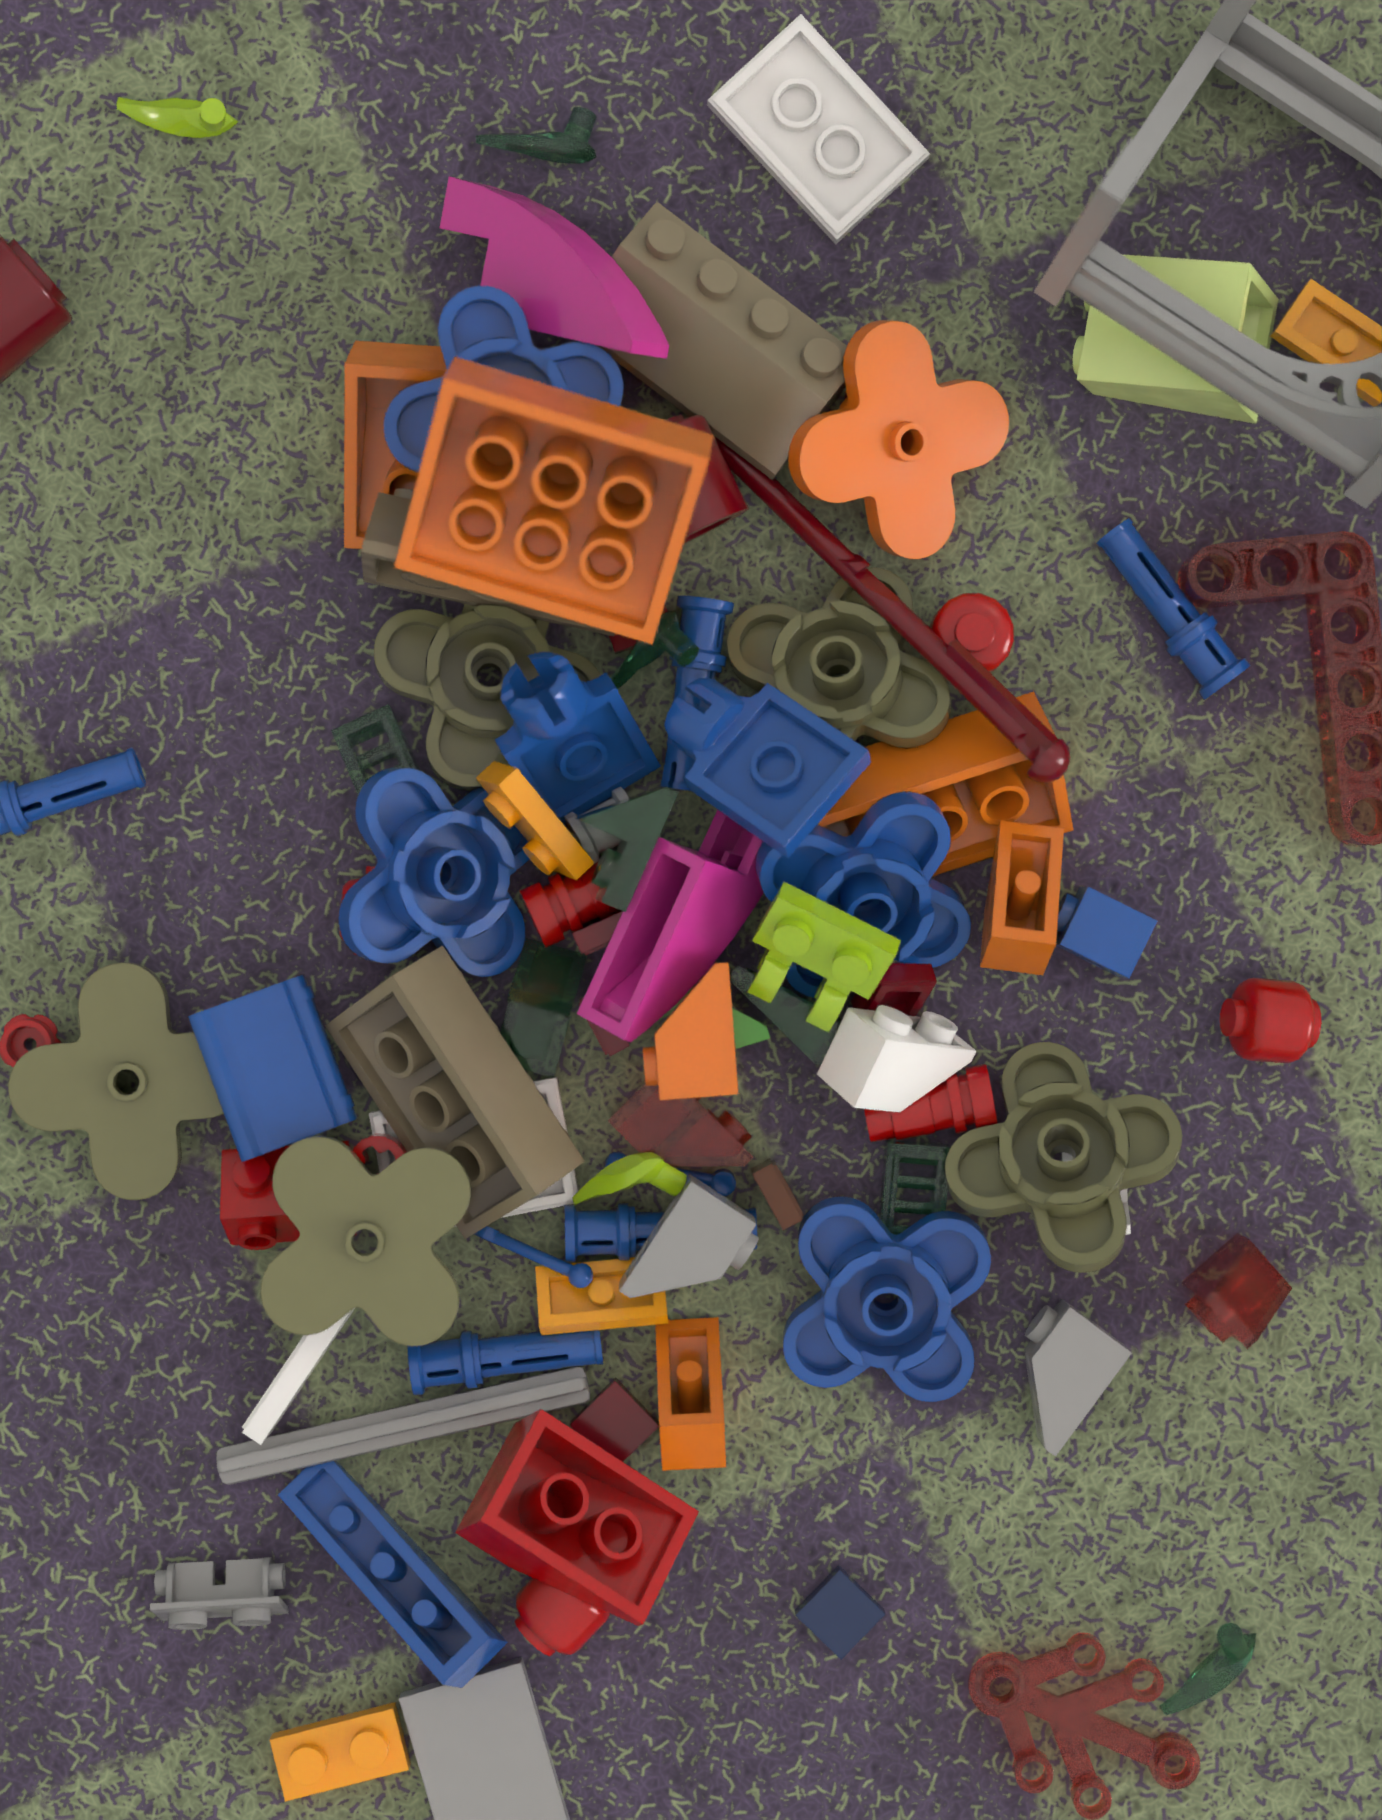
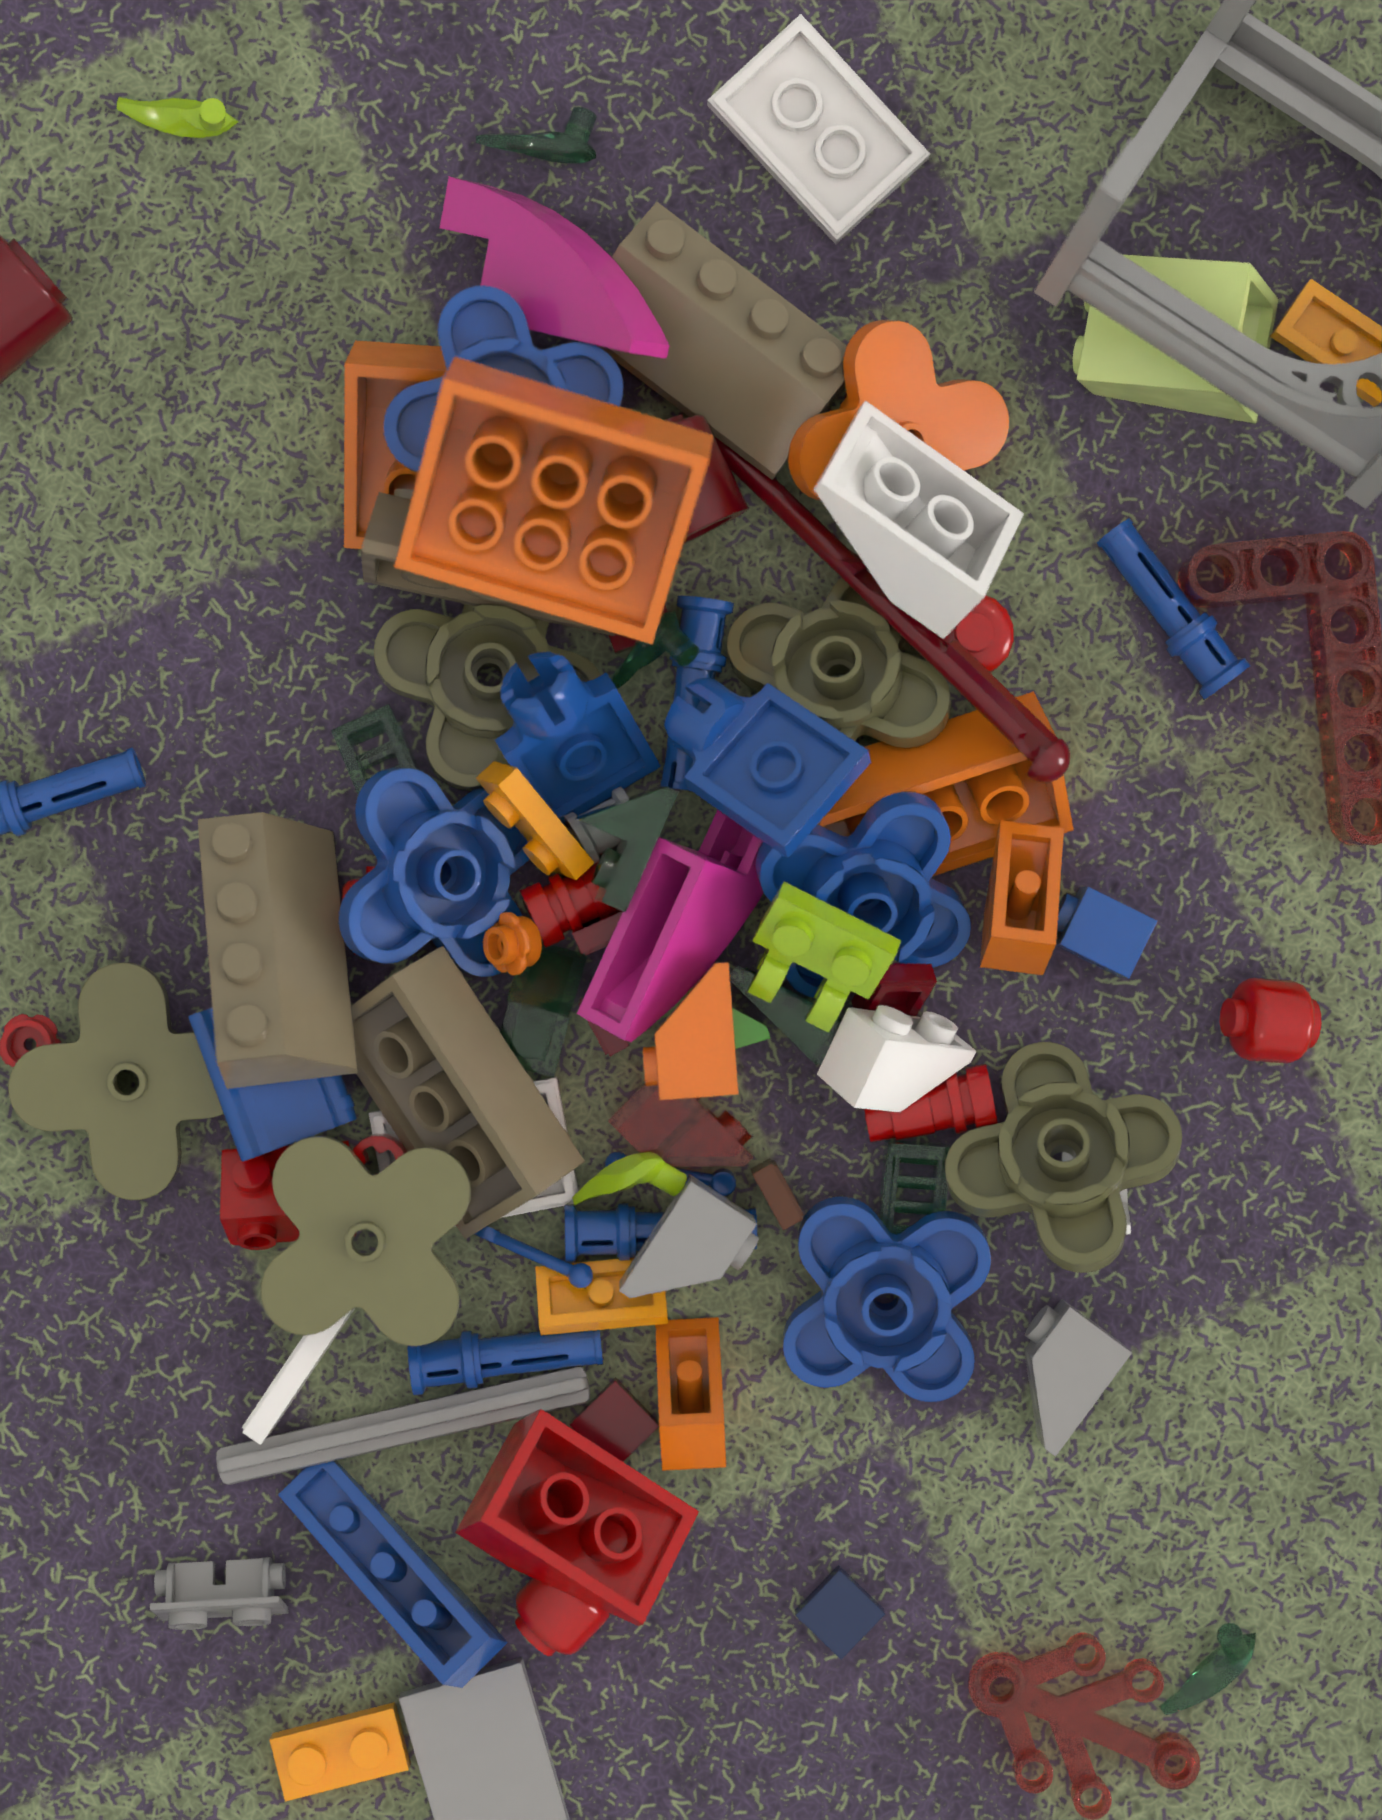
(275, 950): none -> dark tan slope
(512, 943): none -> orange plate
(916, 520): none -> white slope
(1236, 1292): clear red slope -> none

